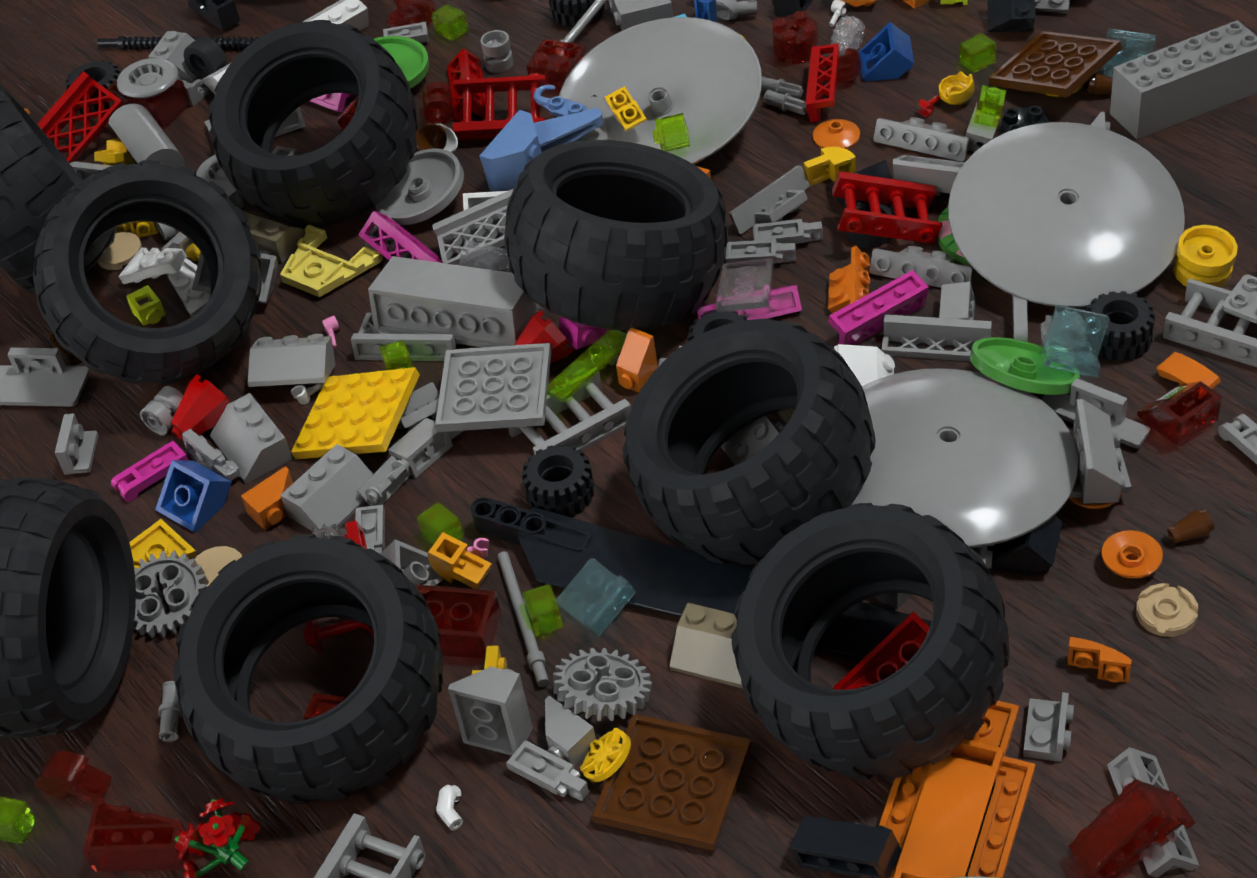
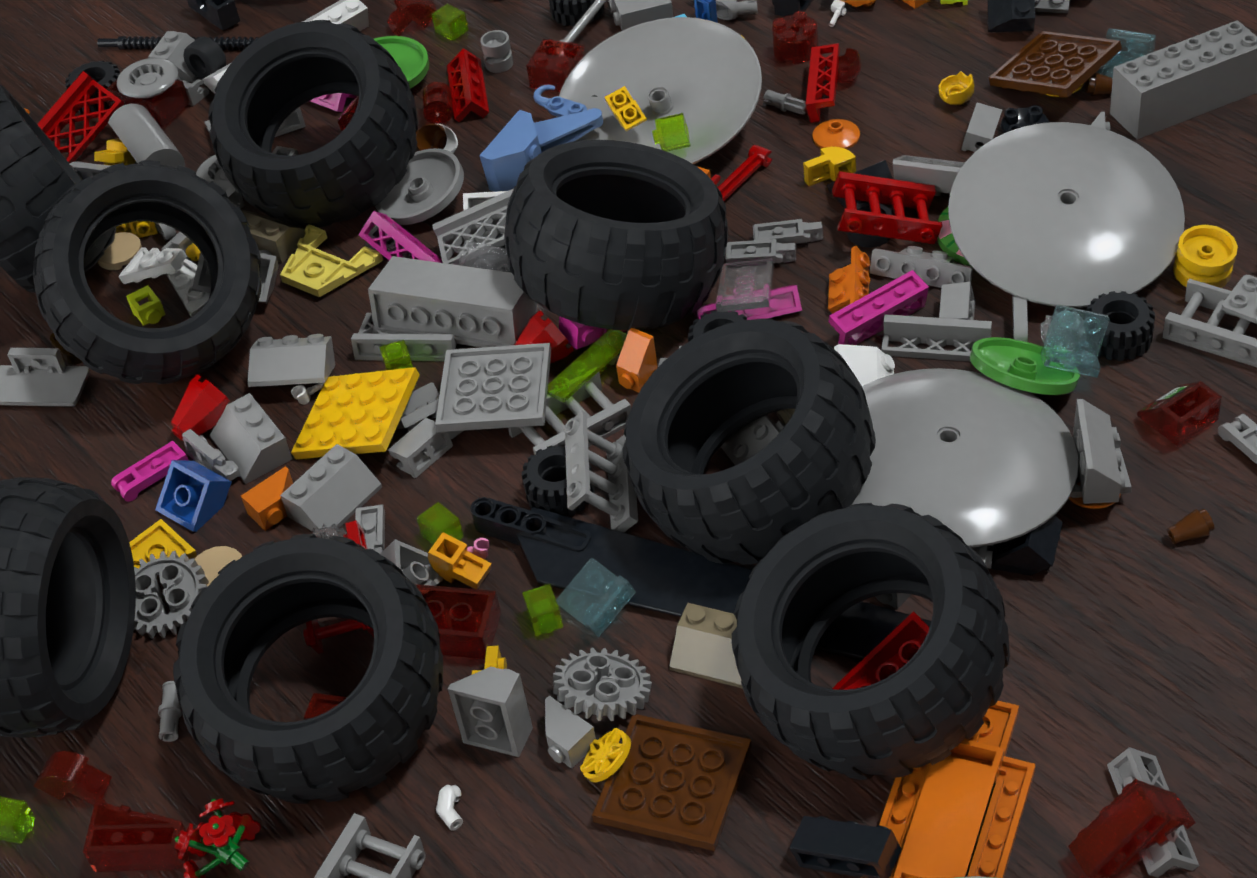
(75, 446): light grey bracket -> none
(160, 412): light grey wheel -> none
(331, 325): bright pink hand -> none
(385, 481): light grey hinge -> none
(414, 31): light grey plate -> none
(489, 127): red fence -> none
(535, 658): light grey bar -> none
(547, 771): light grey hinge -> none
(619, 486): none -> light grey fence
(756, 157): none -> red piece
(772, 202): light grey bracket -> none
(781, 87): light grey axle -> none
(848, 33): clear gear -> none
(886, 55): blue slope -> none
(922, 137): light grey bracket -> none
(927, 106): red hand -> none
(977, 52): clear neon green brick -> none
(989, 106): clear neon green brick -> none
(1046, 729): light grey bracket -> none
(1089, 654): orange slope -> none
(1111, 403): light grey bracket -> none
(1132, 554): orange dish -> none
(1167, 610): tan tile -> none
(1186, 370): orange slope -> none

